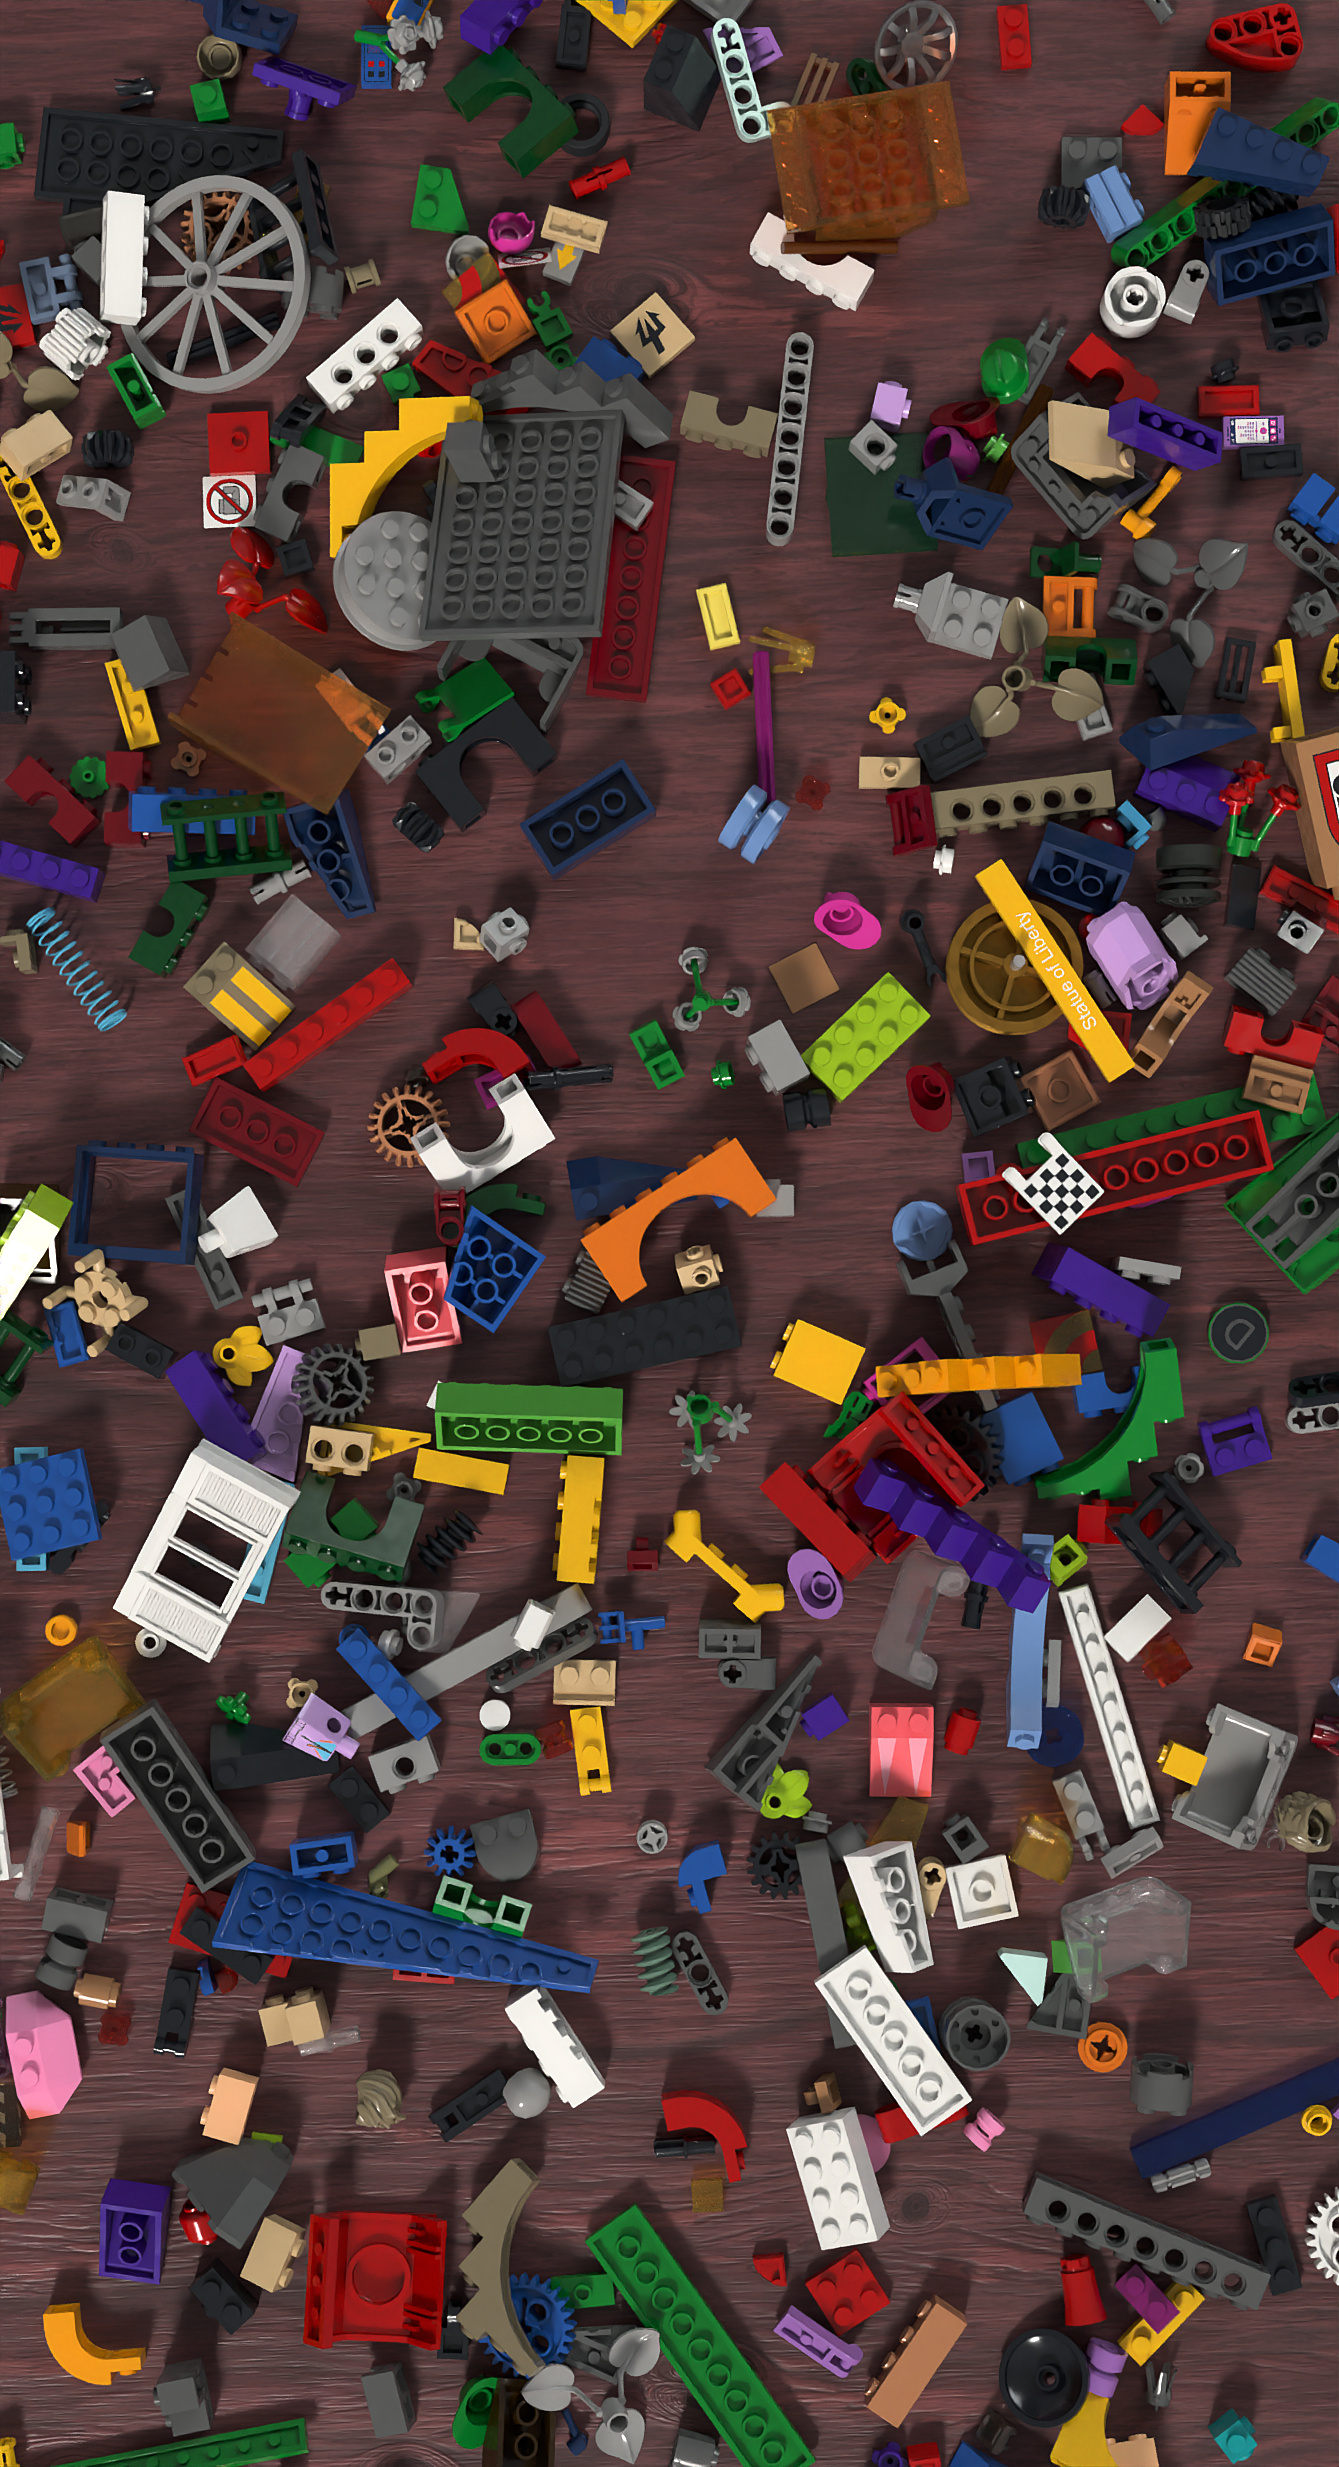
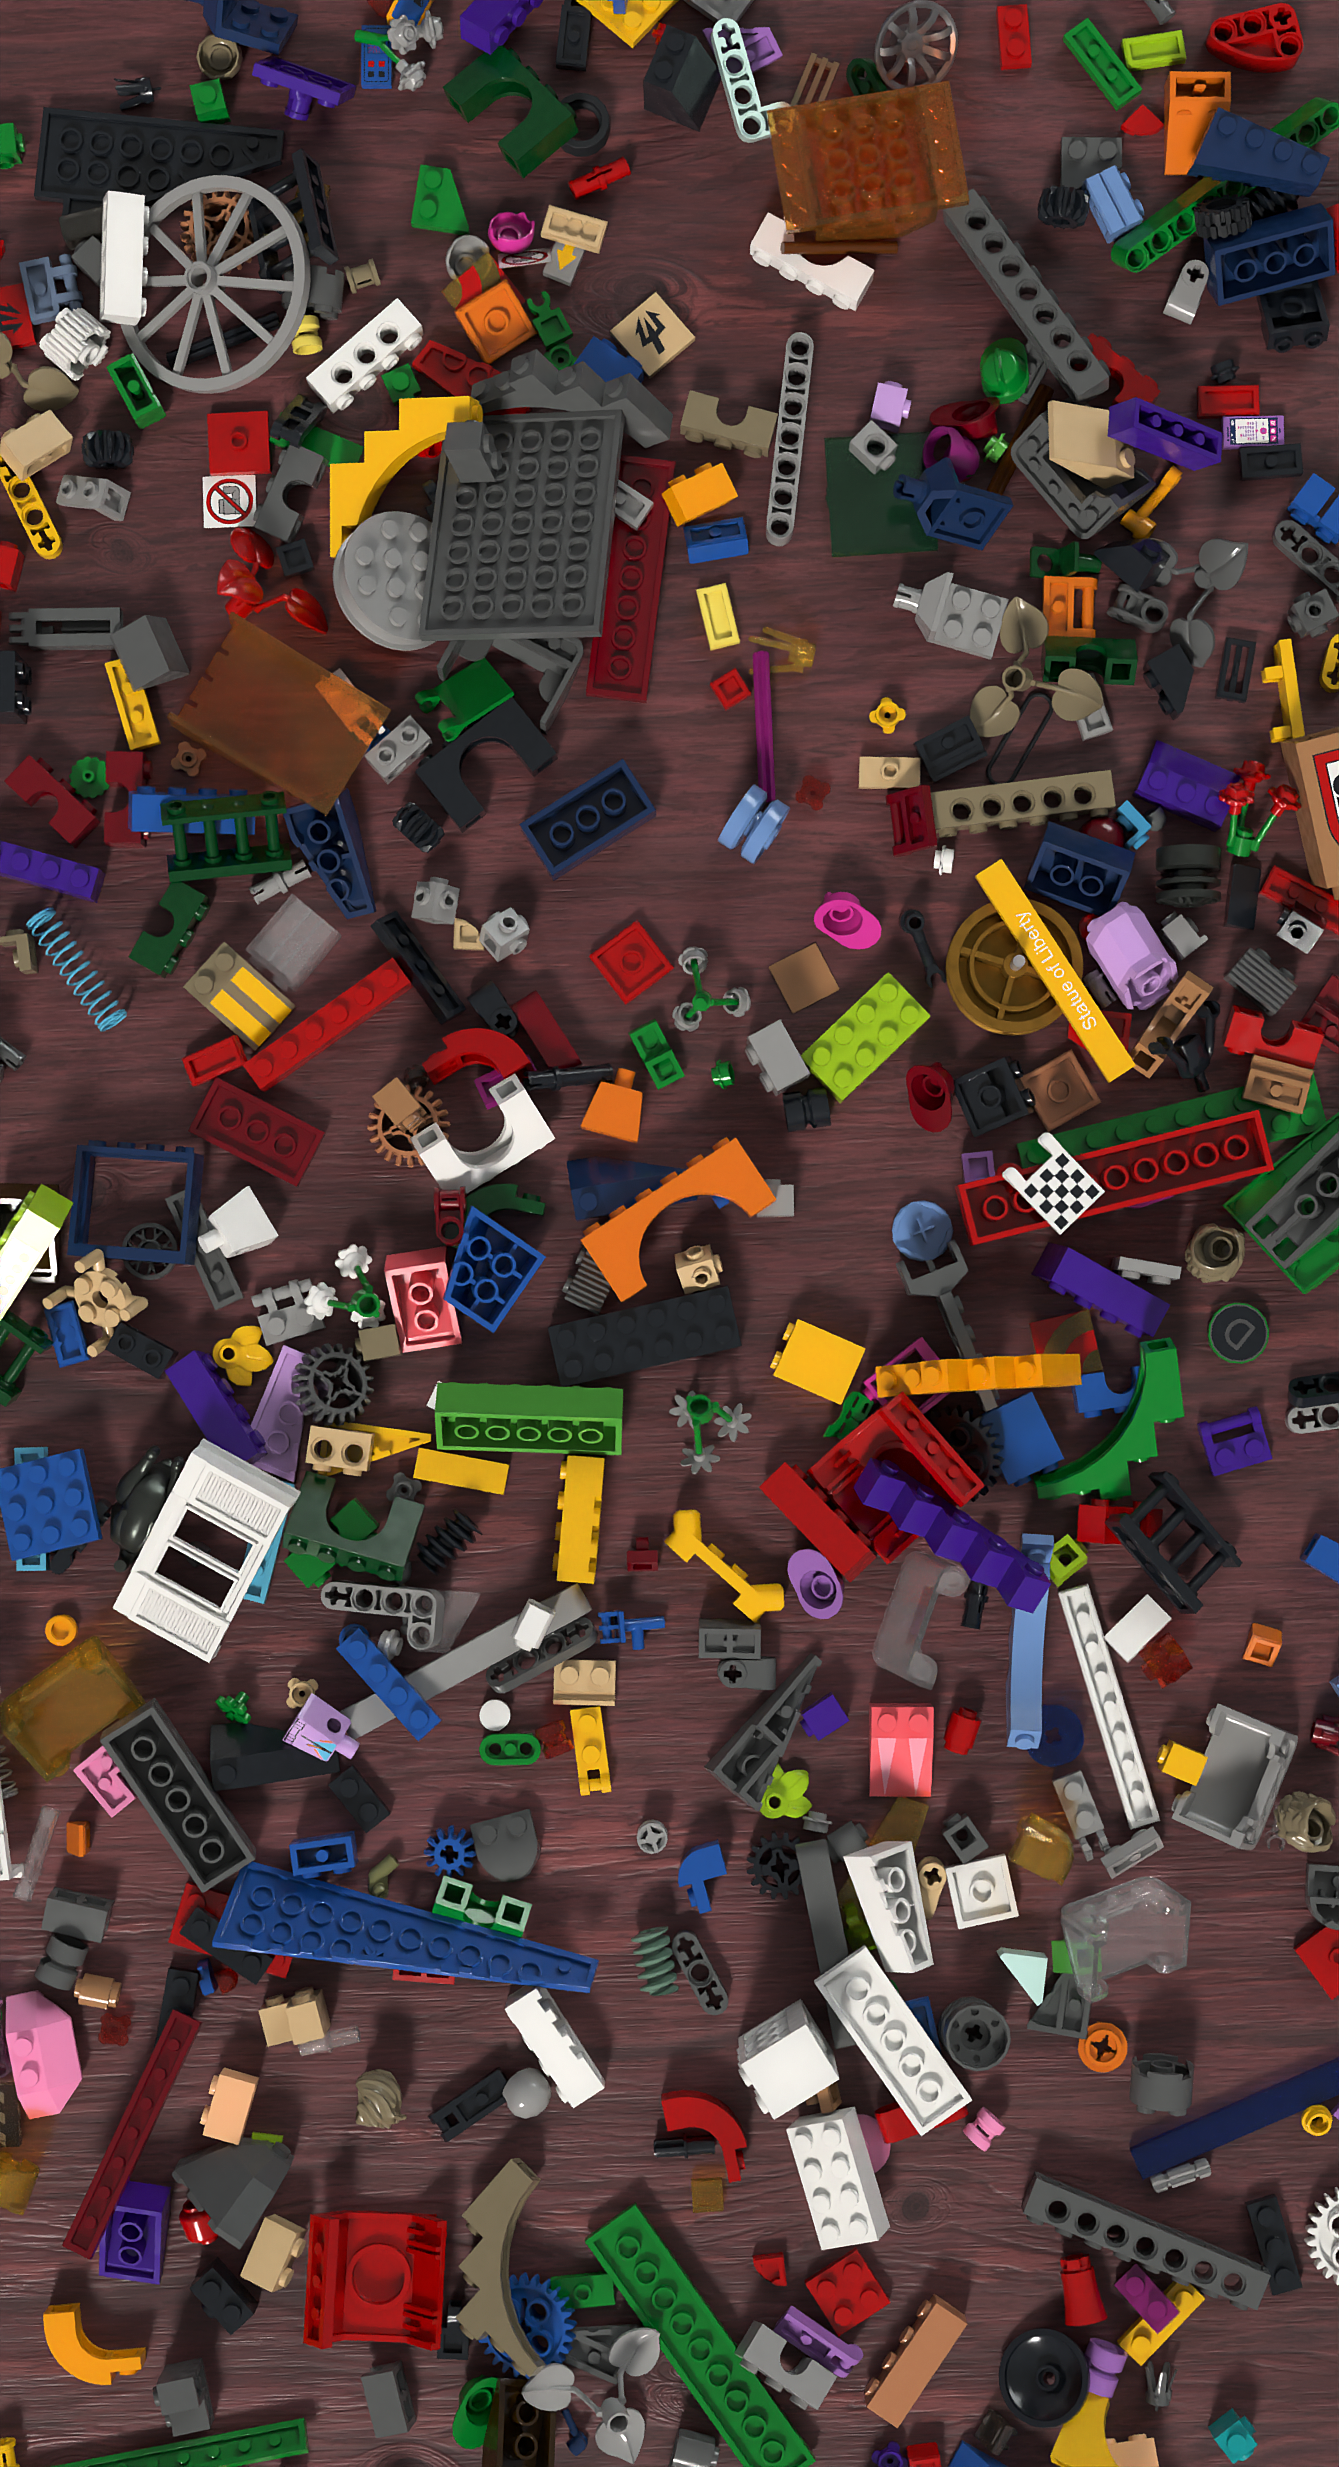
(132, 2134): none -> dark red plate
(139, 1502): none -> pearl dark grey piece
(146, 1651): white plate -> none
(150, 1244): none -> dark grey wheel
(307, 339): none -> light yellow wheel
(364, 1305): none -> white plant
(385, 1764): light grey brick -> none
(400, 1106): none -> medium nougat arch
(418, 967): none -> black plate
(435, 901): none -> light grey brick
(616, 1109): none -> orange torso
(631, 962): none -> red tile
(699, 494): none -> light orange brick
(716, 540): none -> blue slope
(786, 2060): none -> white brick
(806, 2382): none -> light grey arch
(1031, 745): none -> black piece
(1051, 1685): light grey plate -> none
(1079, 385): none -> dark grey brick
(1102, 64): none -> green plate
(1134, 561): none -> black slope
(1142, 289): white brick -> none
(1153, 50): none -> lime tile
(1177, 737): dark blue wedge -> none
(1189, 1052): none -> black piece
(1196, 1471): light grey plate -> none
(1215, 1253): none -> dark tan hair

